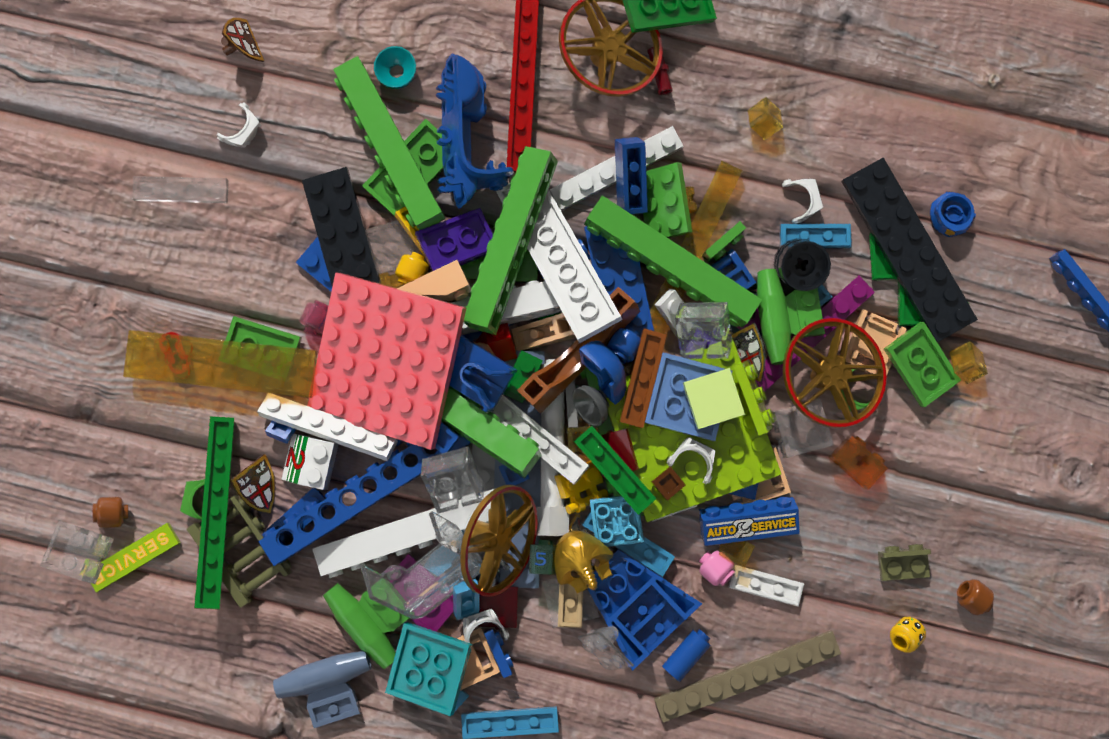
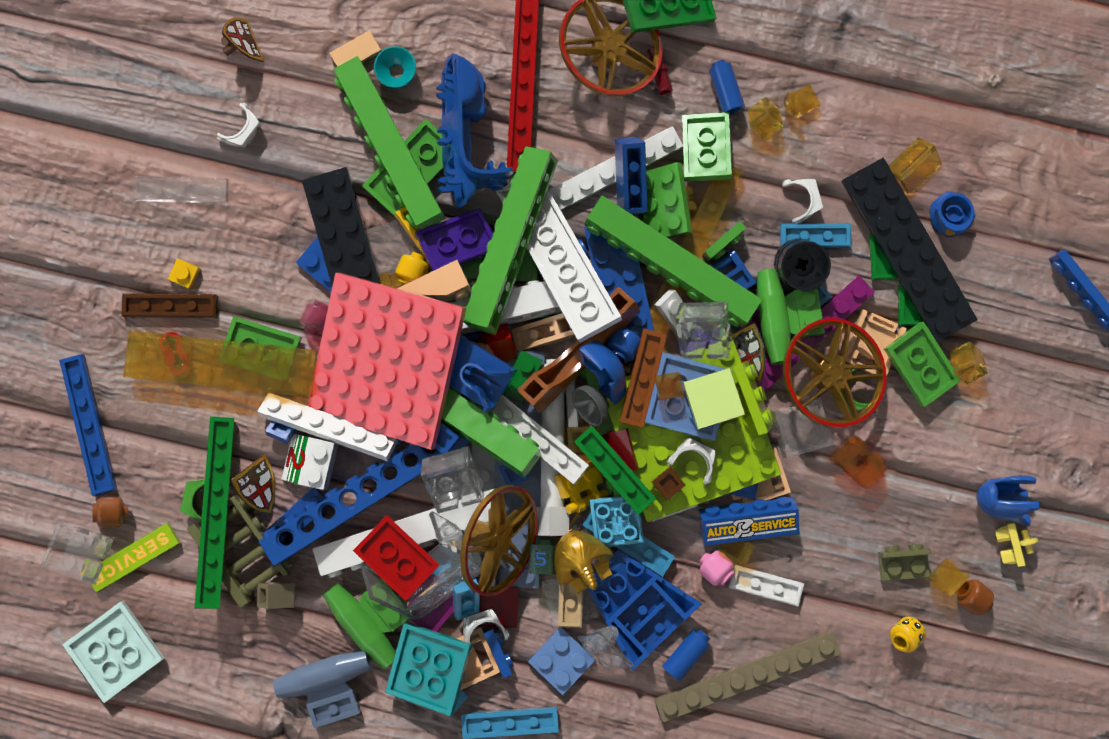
(88, 425): none -> blue tile
(113, 651): none -> light aqua plate
(169, 305): none -> reddish brown tile
(184, 273): none -> yellow plate
(276, 595): none -> dark tan brick
(363, 46): none -> light nougat tile
(396, 558): none -> red plate
(561, 660): none -> medium blue plate
(669, 386): none -> clear orange plate
(706, 147): none -> plate
(726, 87): none -> blue brick
(801, 101): none -> clear yellow bracket
(916, 164): none -> clear yellow panel
(948, 577): none -> clear yellow panel
(1006, 499): none -> blue hair
(1015, 555): none -> light yellow hips

